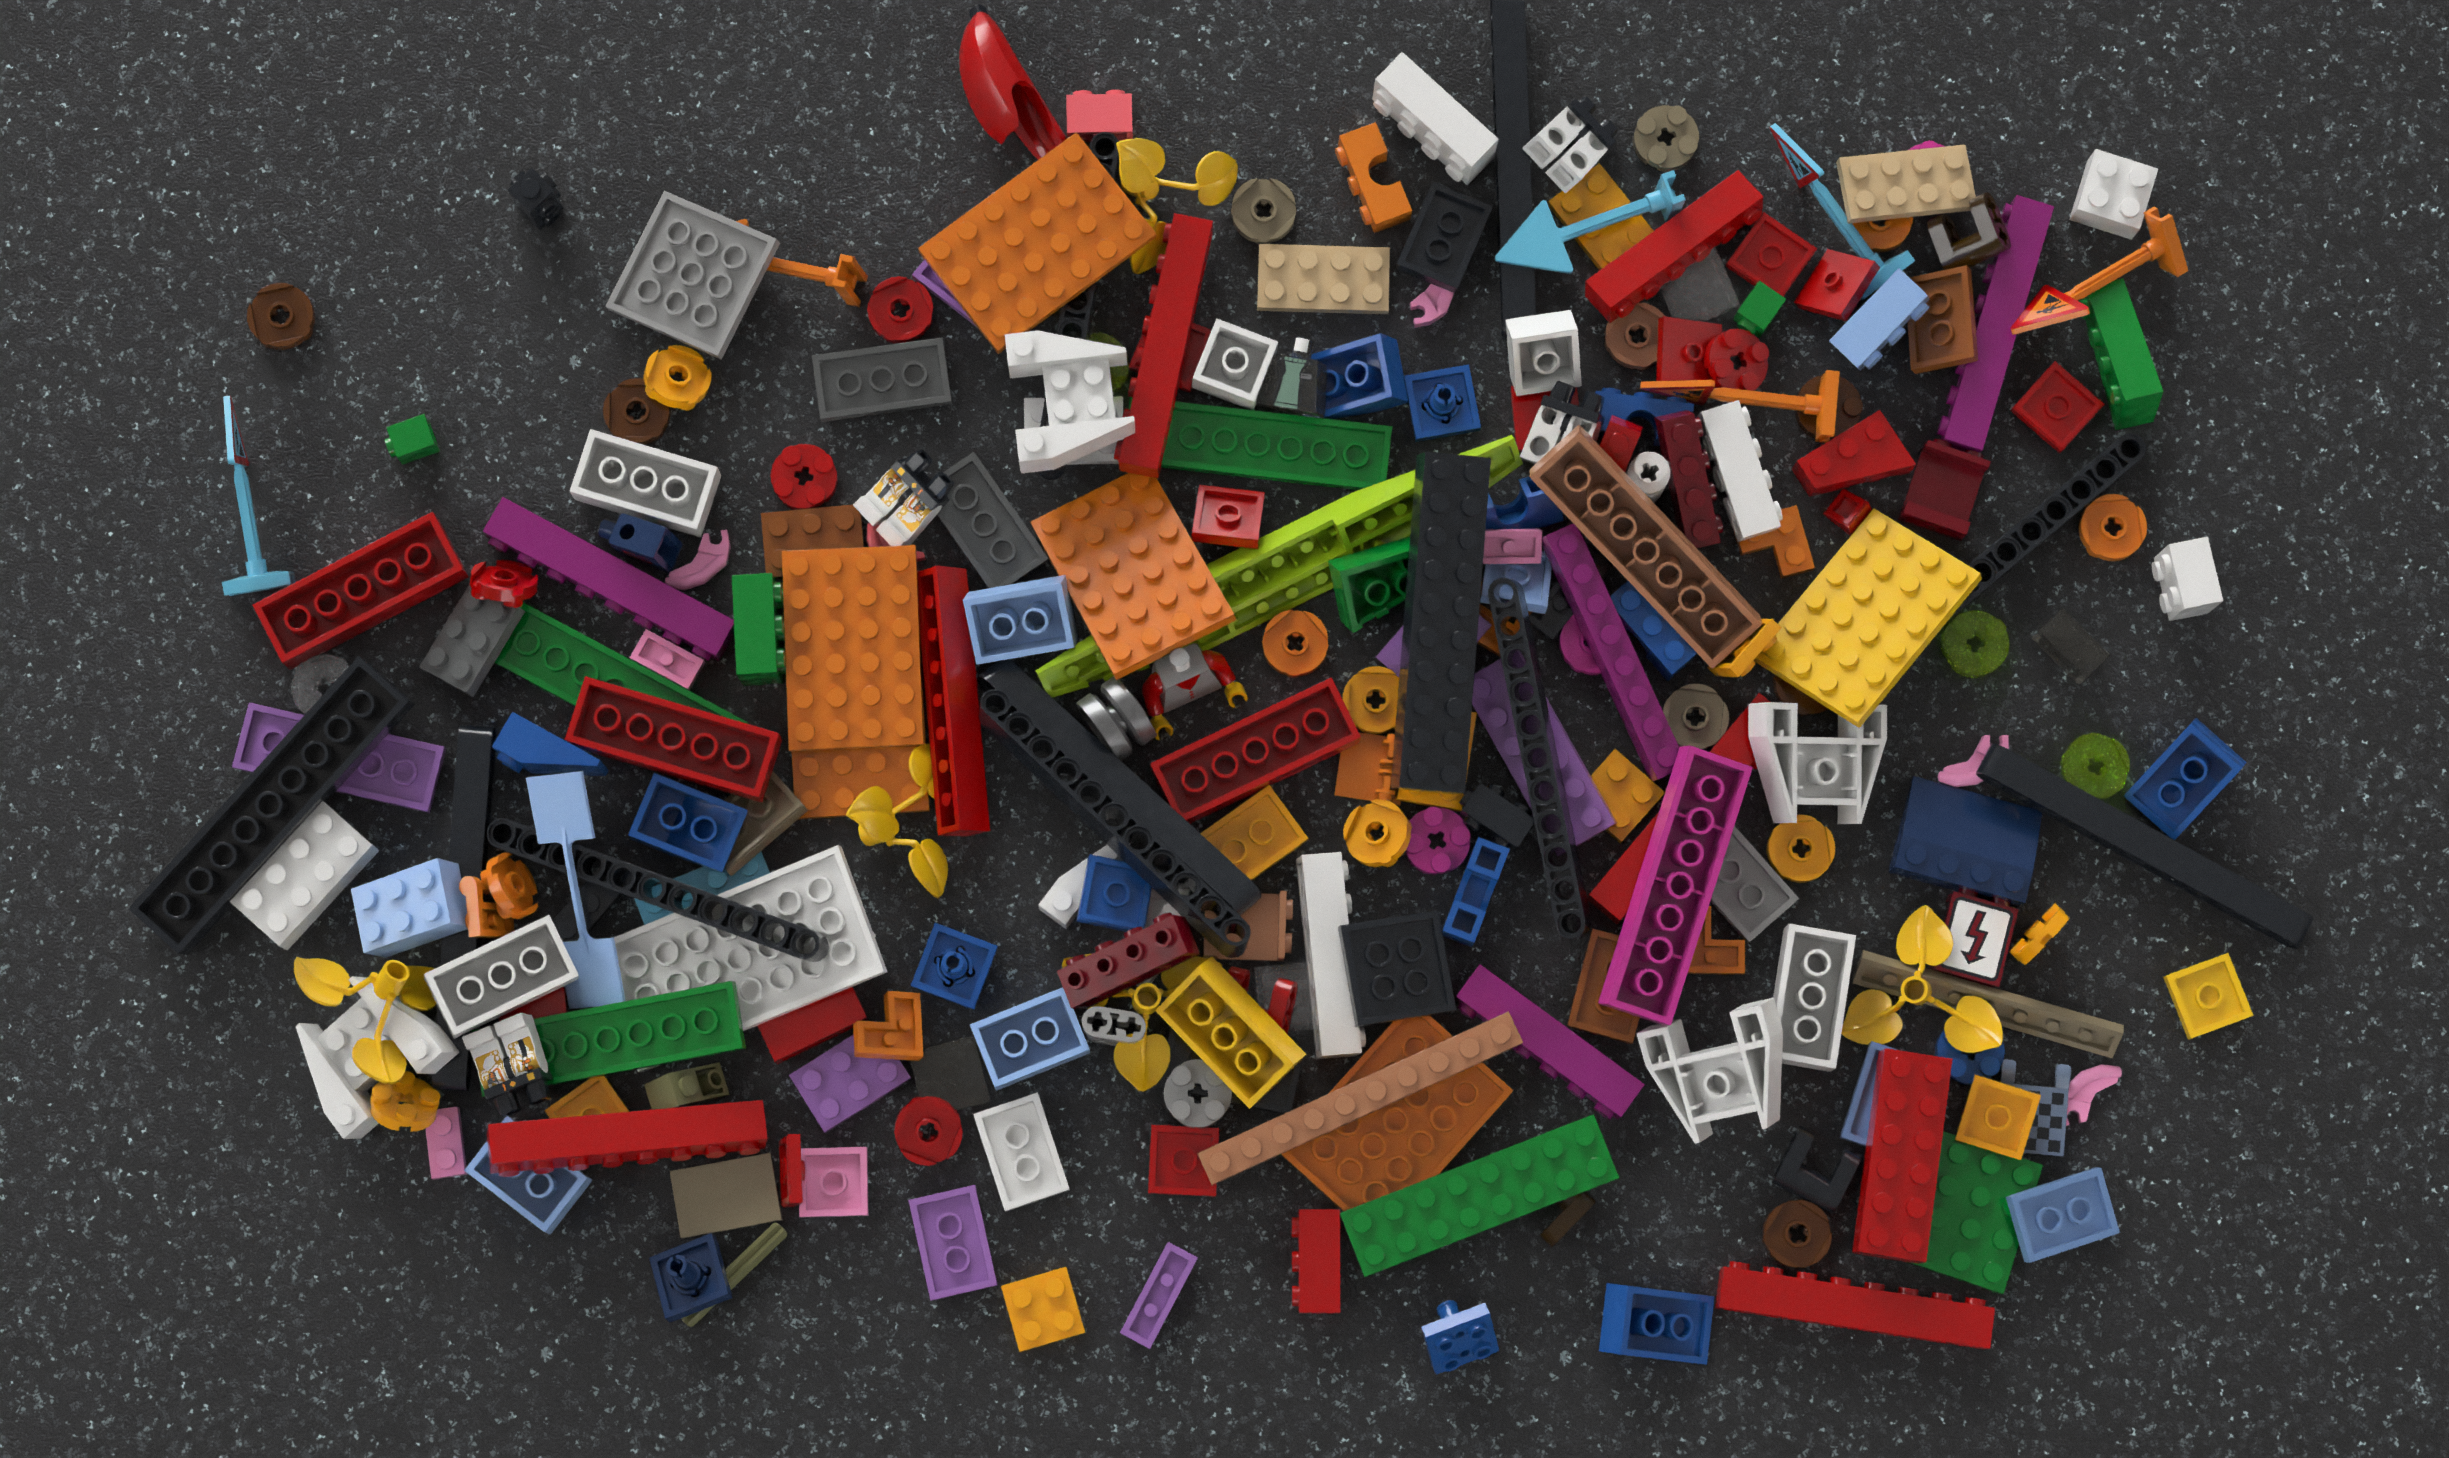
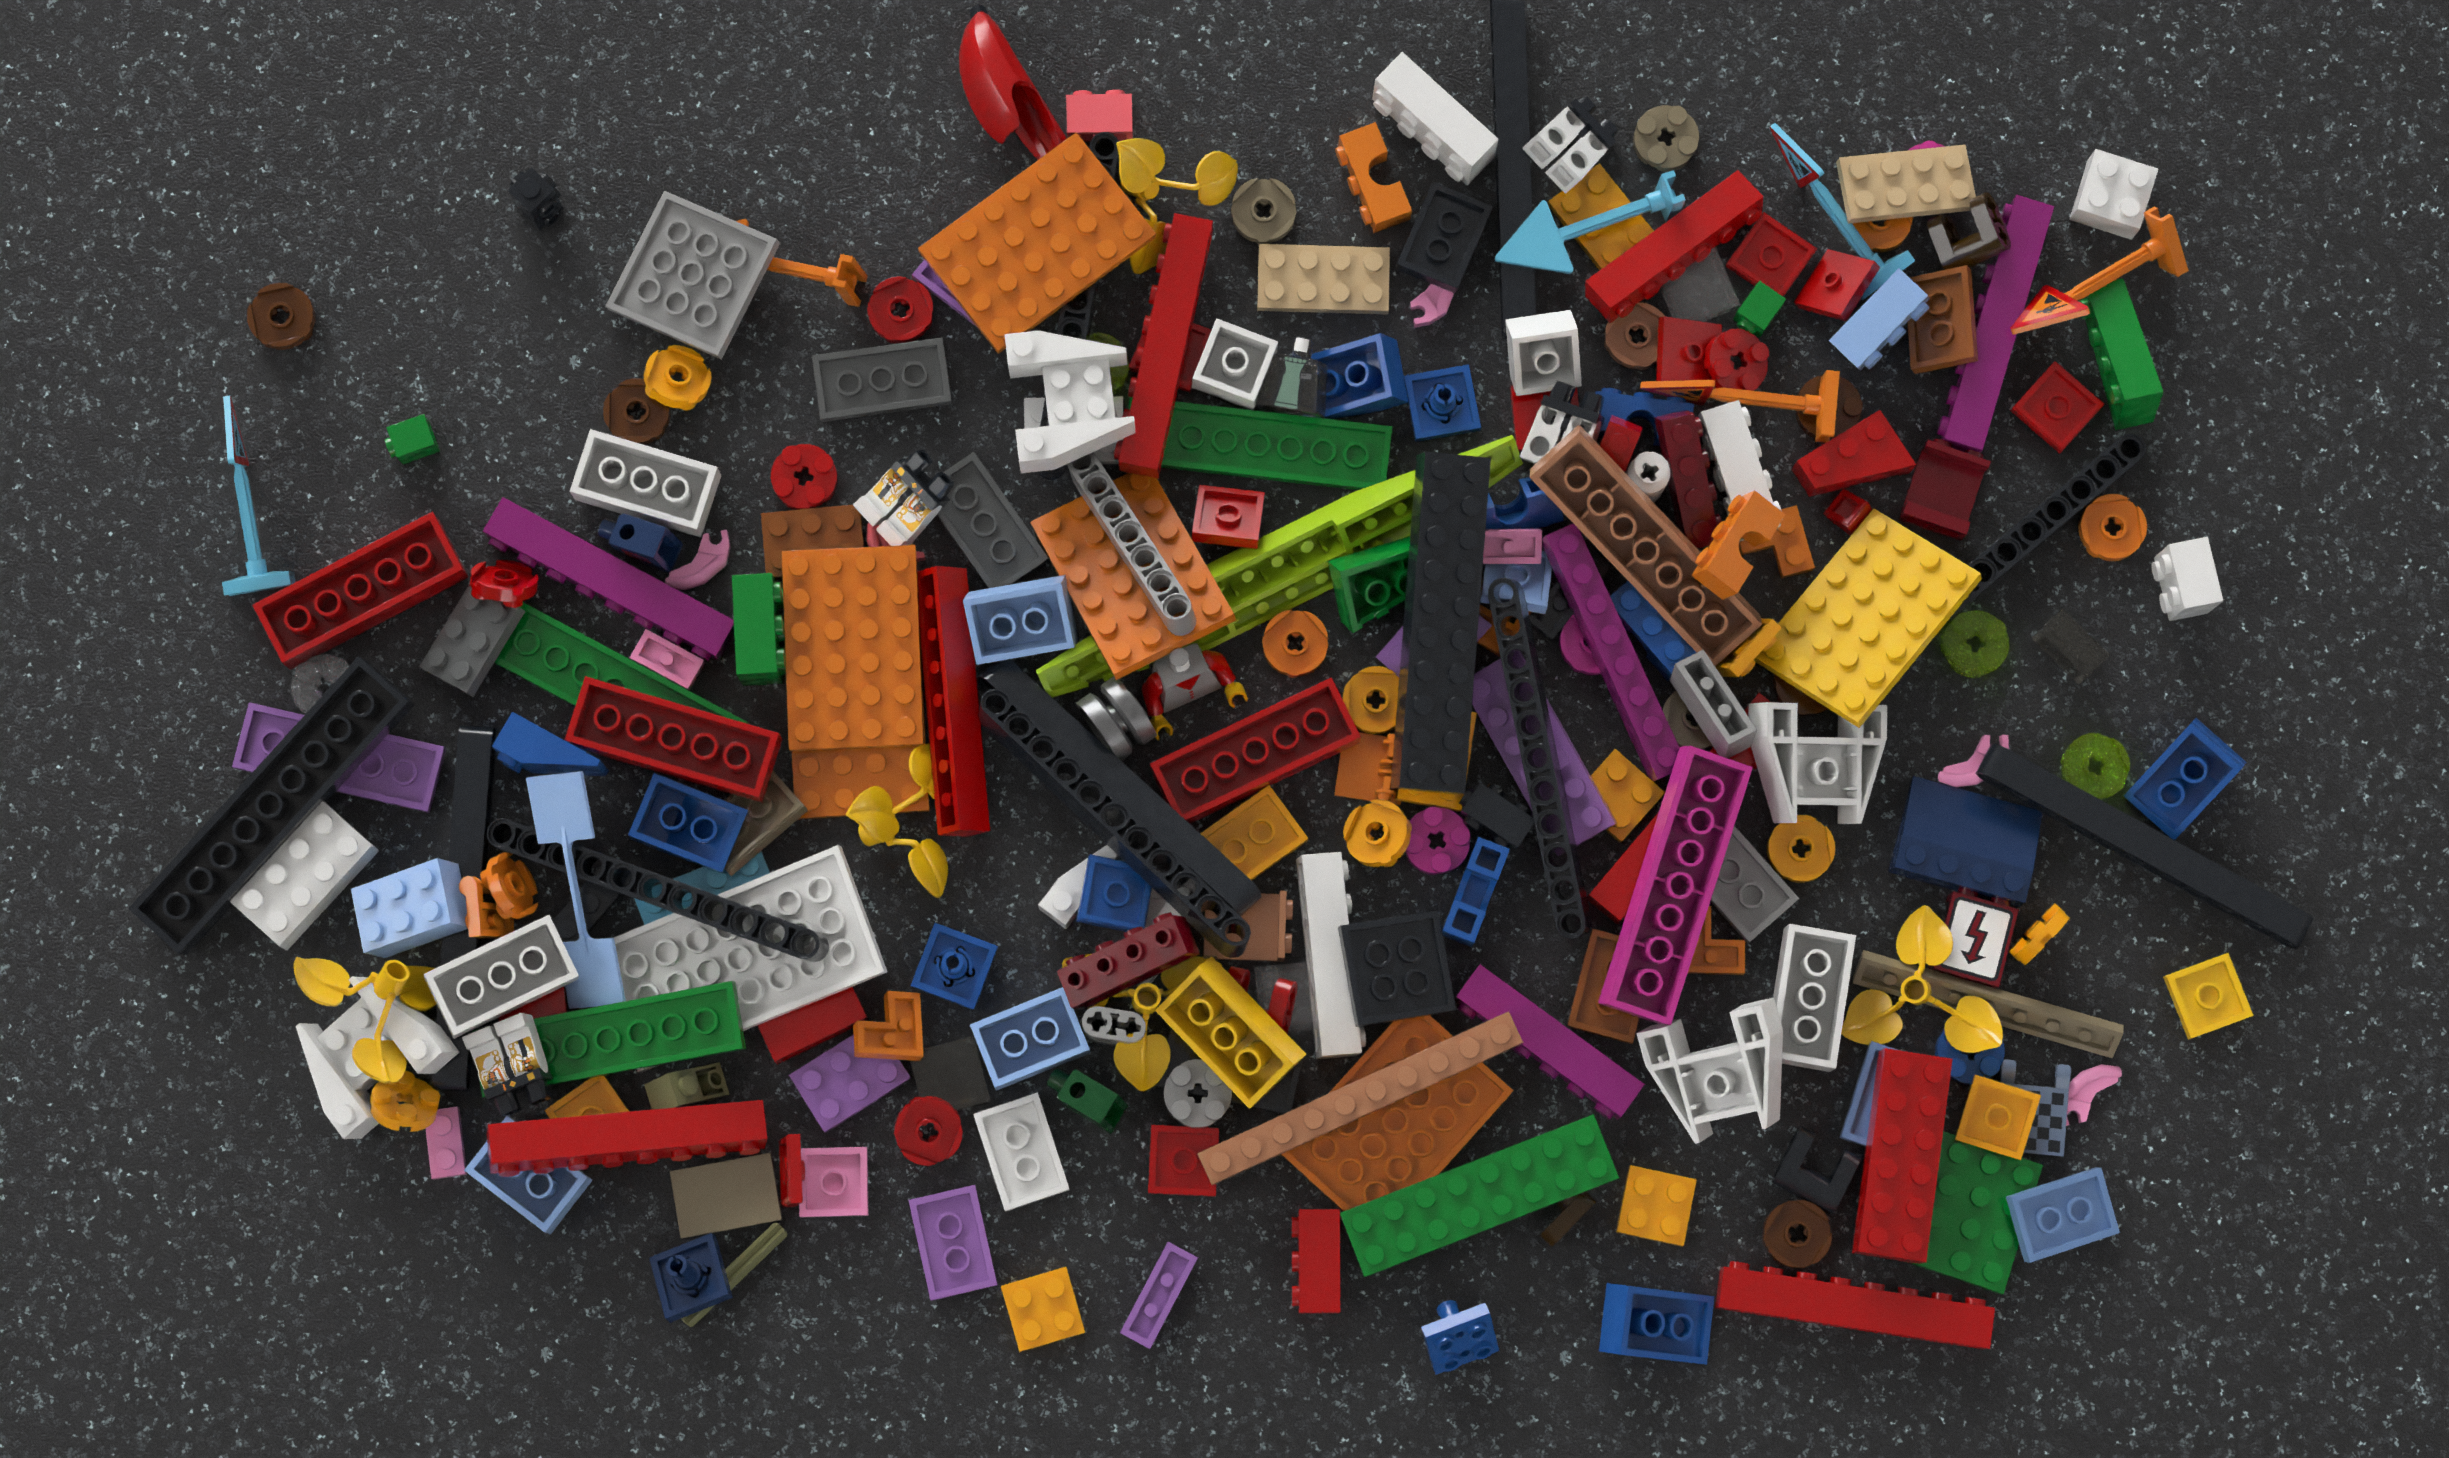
(1096, 1105): none -> dark green torso
(1137, 552): none -> light grey beam
(1656, 1205): none -> light orange plate
(1713, 704): none -> light grey brick
(1721, 565): none -> orange arch

